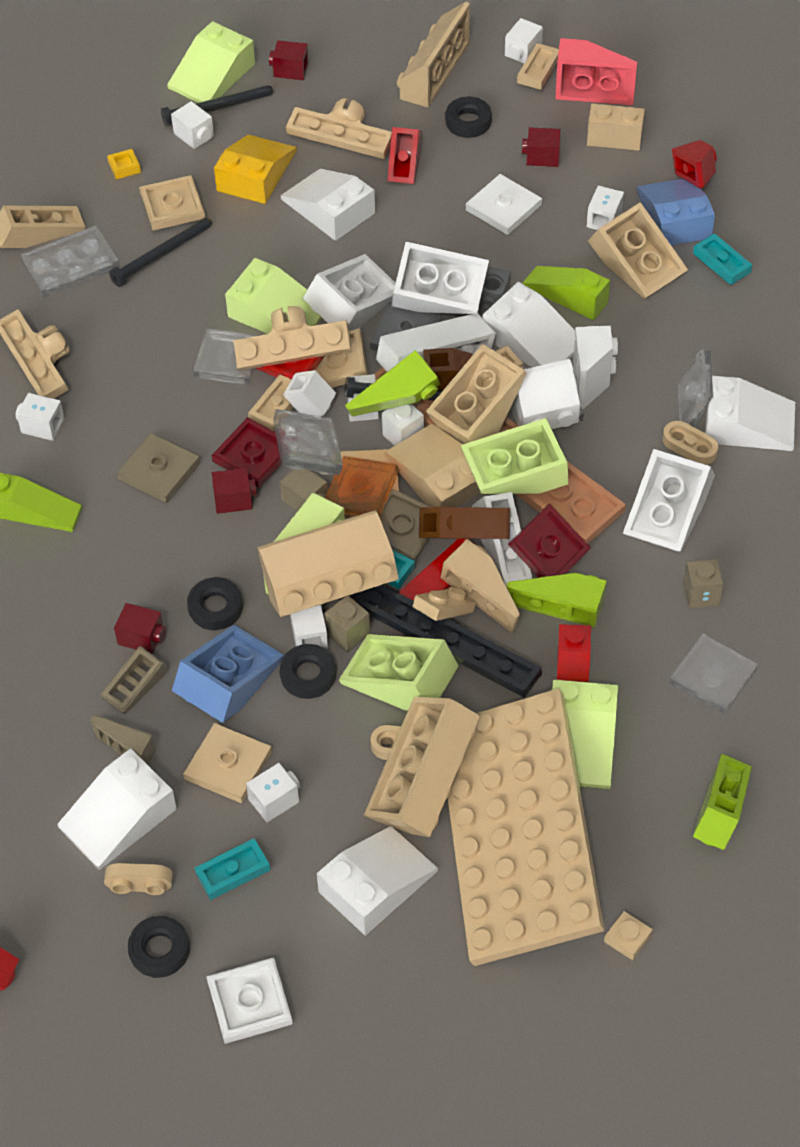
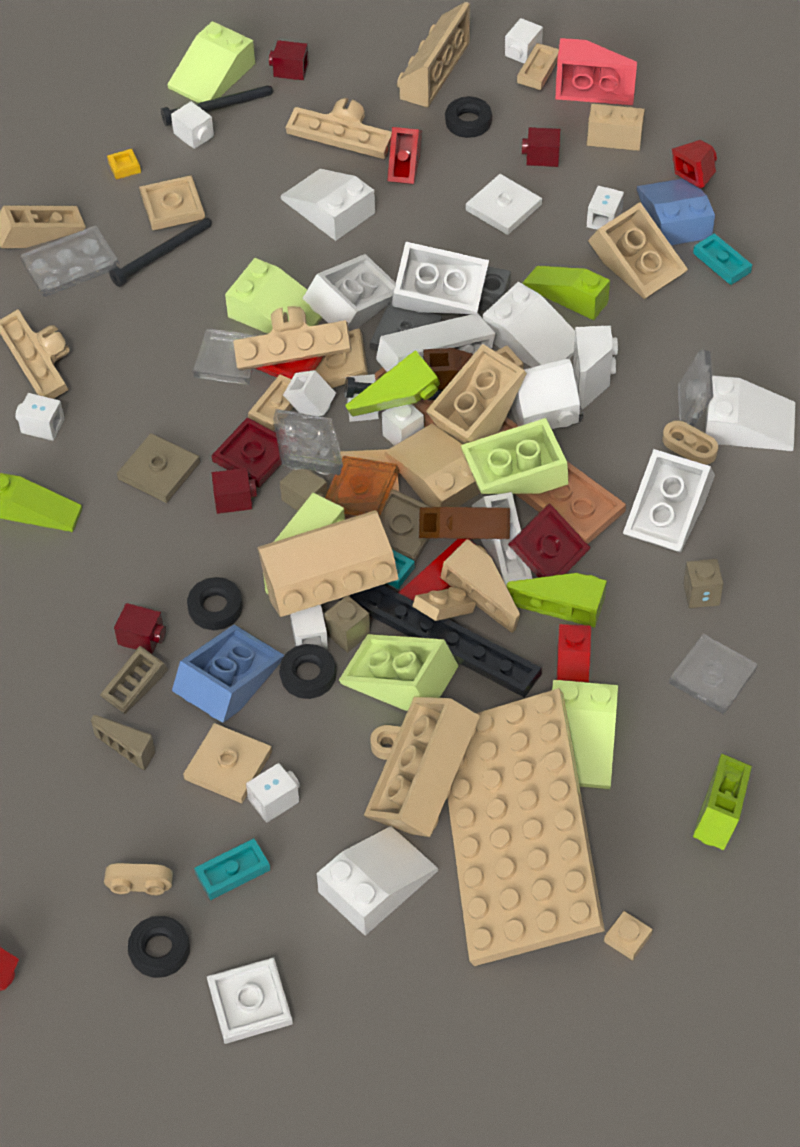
(117, 809): white slope -> none
(252, 167): yellow slope -> none

